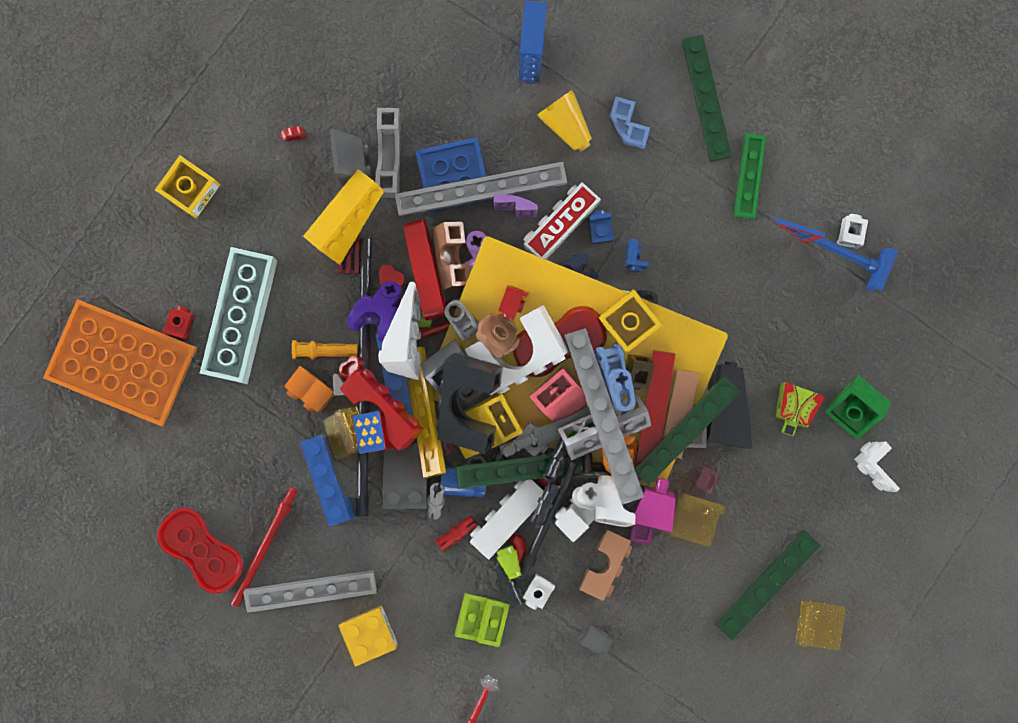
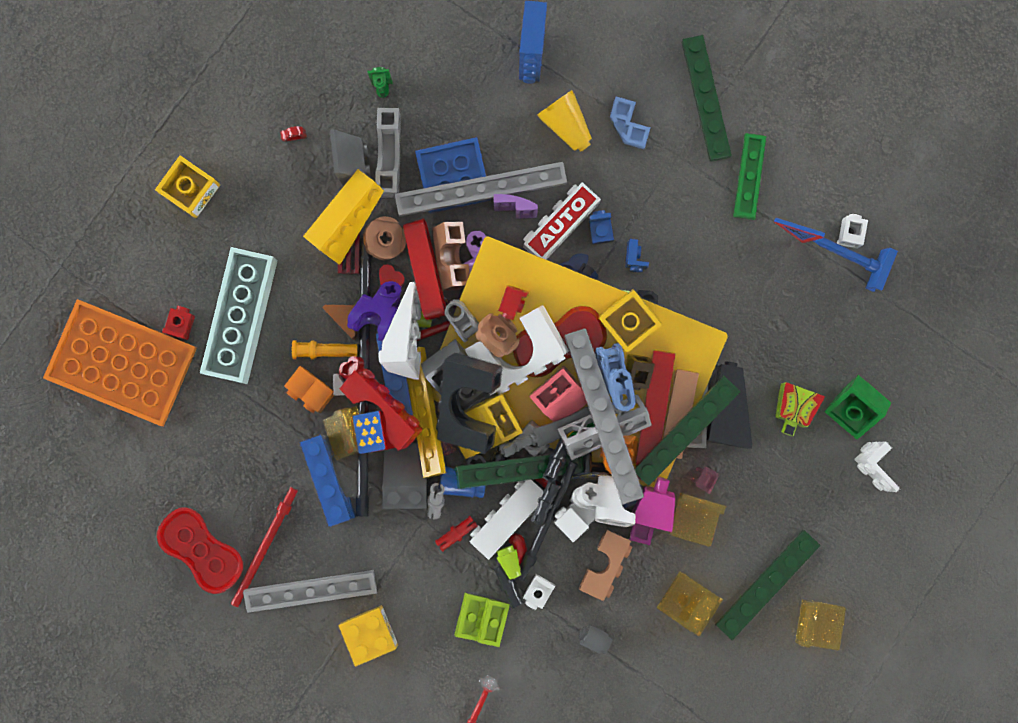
(340, 316): none -> dark orange slope
(375, 246): none -> nougat plate
(380, 79): none -> green hinge
(689, 604): none -> clear yellow slope

